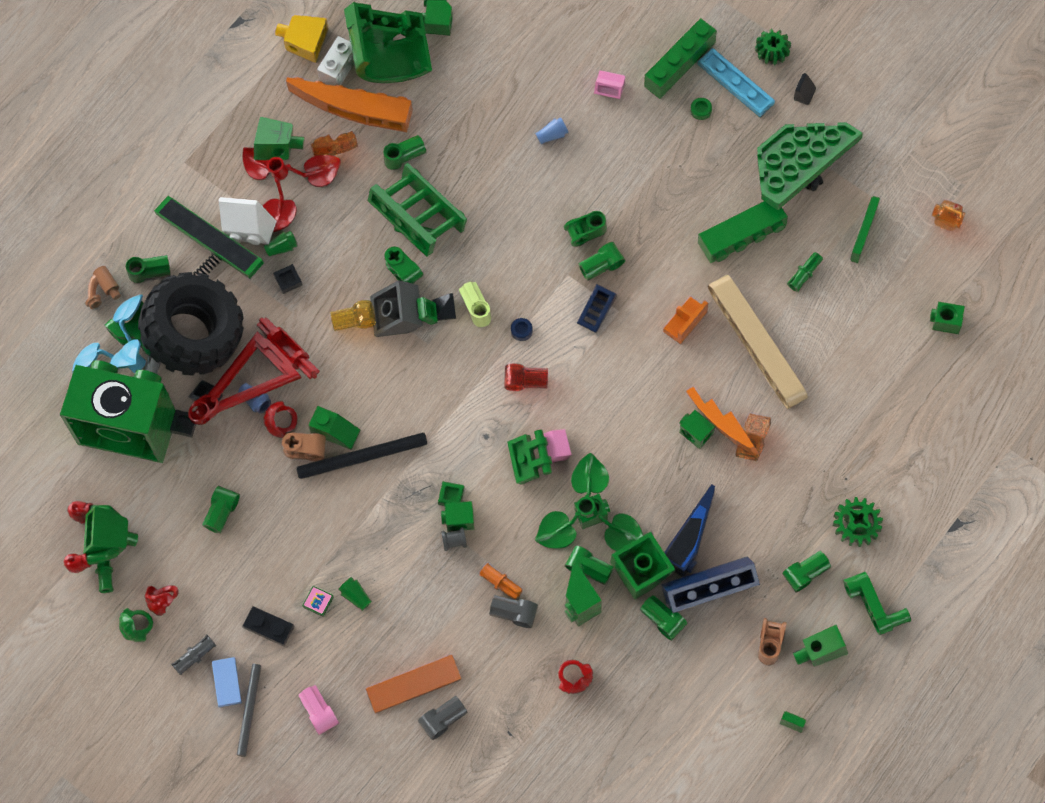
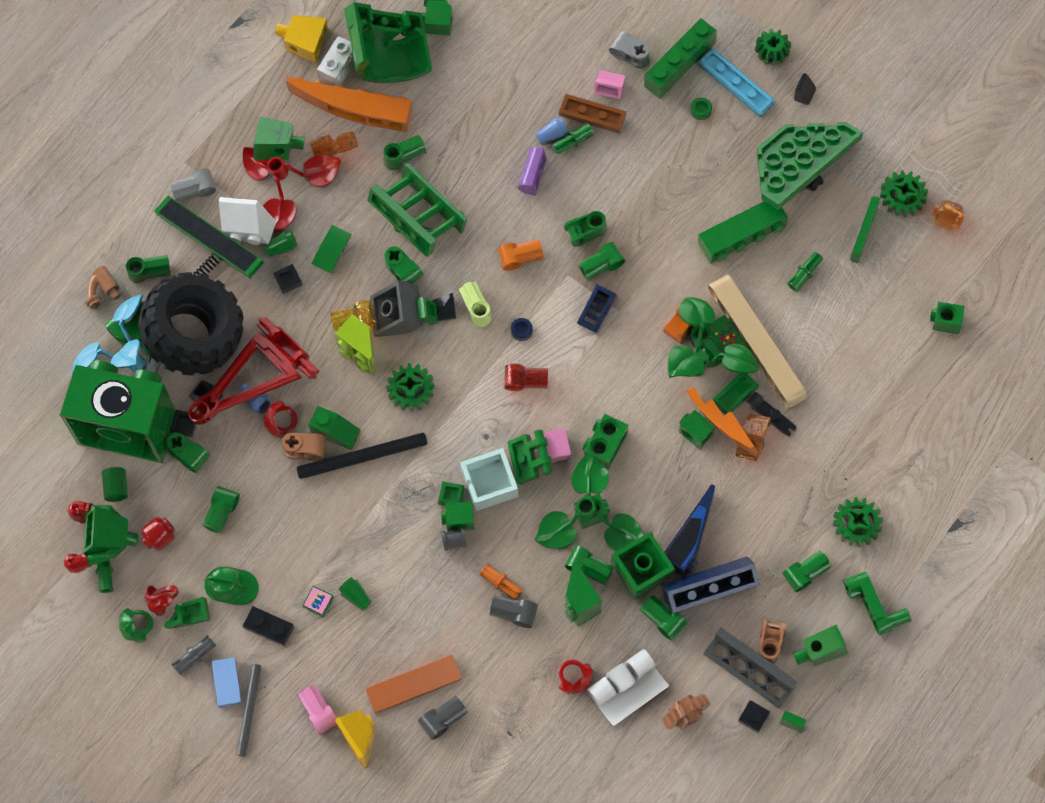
(114, 484): none -> green piece
(158, 533): none -> red head
(189, 454): none -> green piece
(189, 613): none -> green slope
(198, 184): none -> light grey piece
(231, 586): none -> green piece
(331, 249): none -> green slope
(356, 343): none -> lime slope
(358, 733): none -> yellow slope
(420, 386): none -> green gear
(489, 479): none -> light aqua piece
(514, 255): none -> orange piece
(533, 171): none -> medium lavender brick
(573, 139): none -> green axle
(592, 113): none -> dark orange plate
(610, 443): none -> green brick
(627, 687): none -> white panel
(630, 50): none -> light grey piece
(686, 711): none -> nougat gear
(689, 364): none -> green plant
(708, 344): none -> green piece
(725, 332): none -> green tile
(735, 393): none -> green tile
(754, 716): none -> black plate
(756, 661): none -> dark grey fence
(763, 408): none -> black piece
(904, 183): none -> green gear

